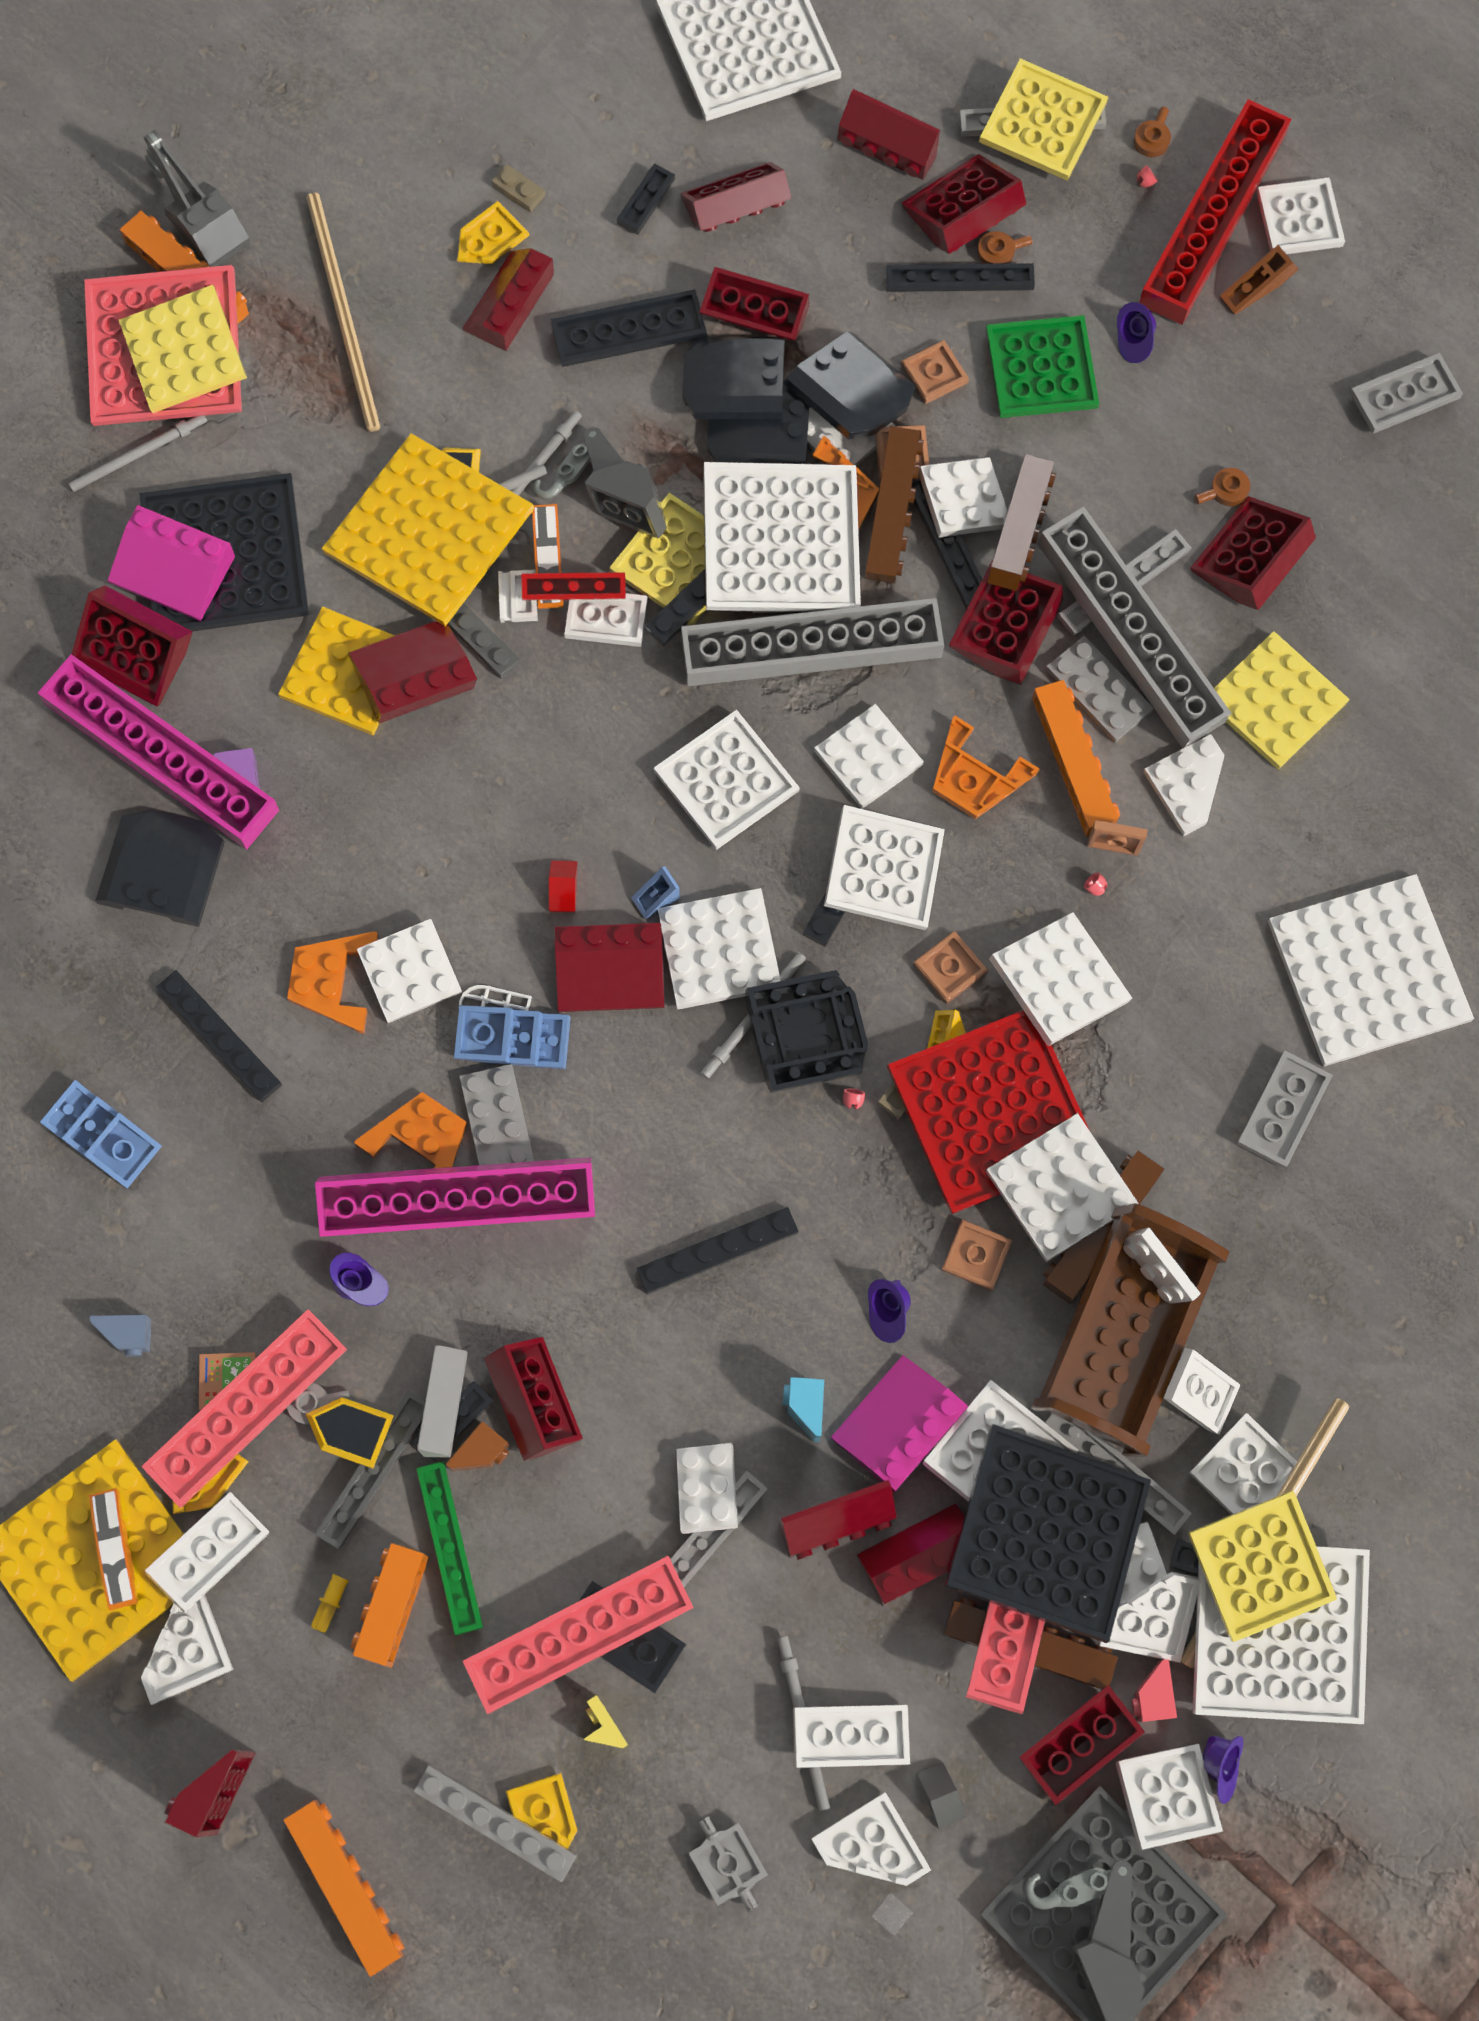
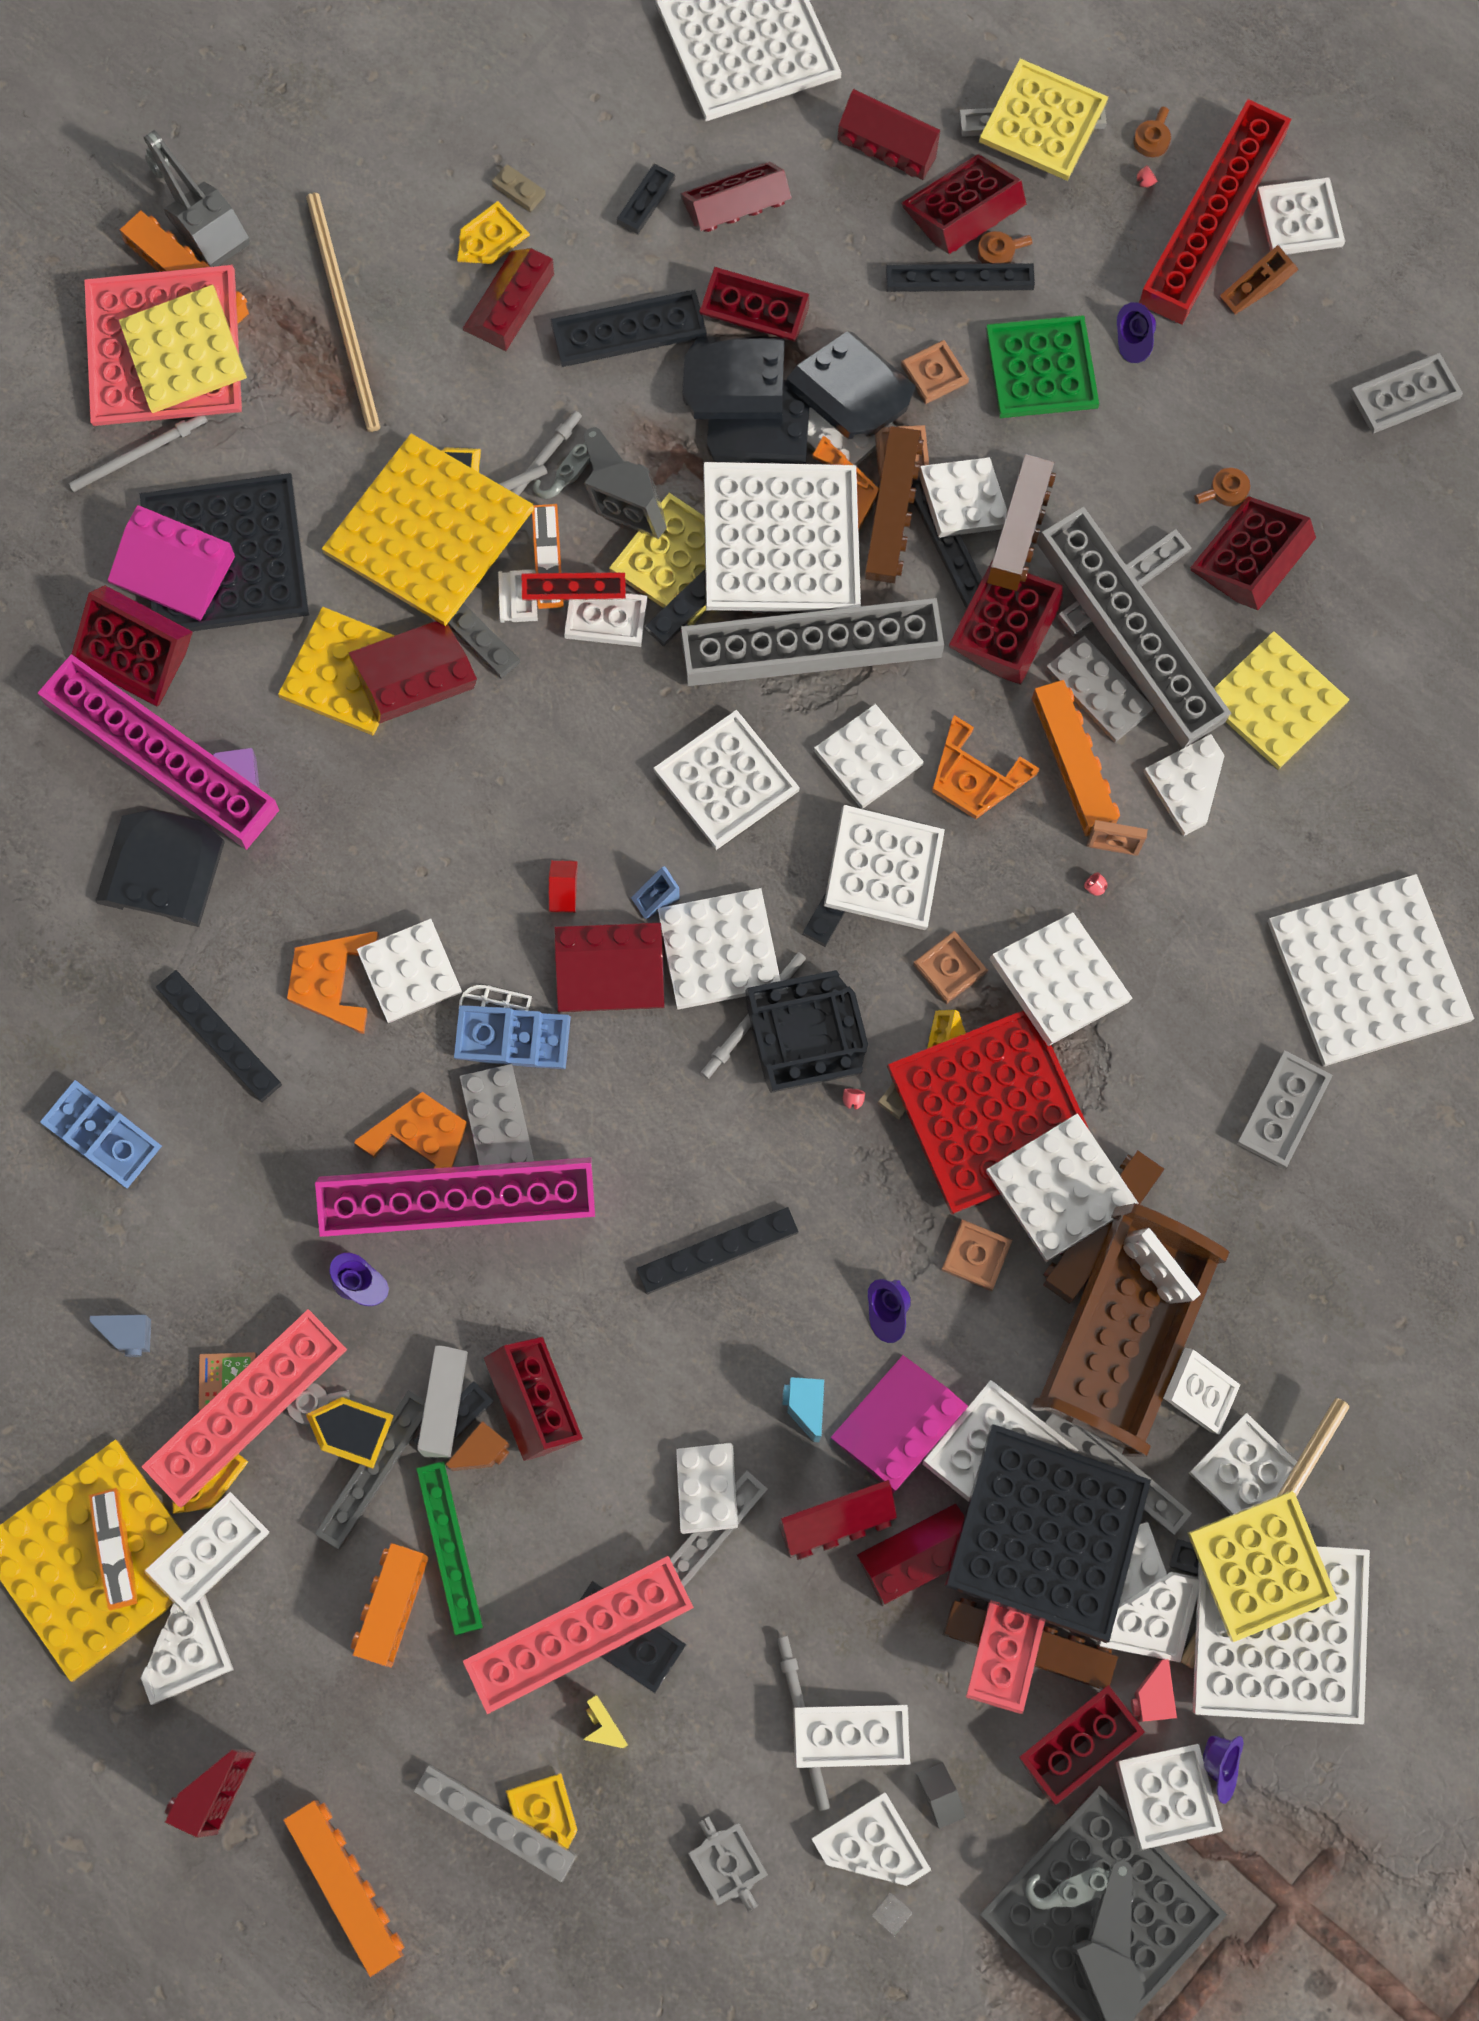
(329, 1603): yellow axle -> none

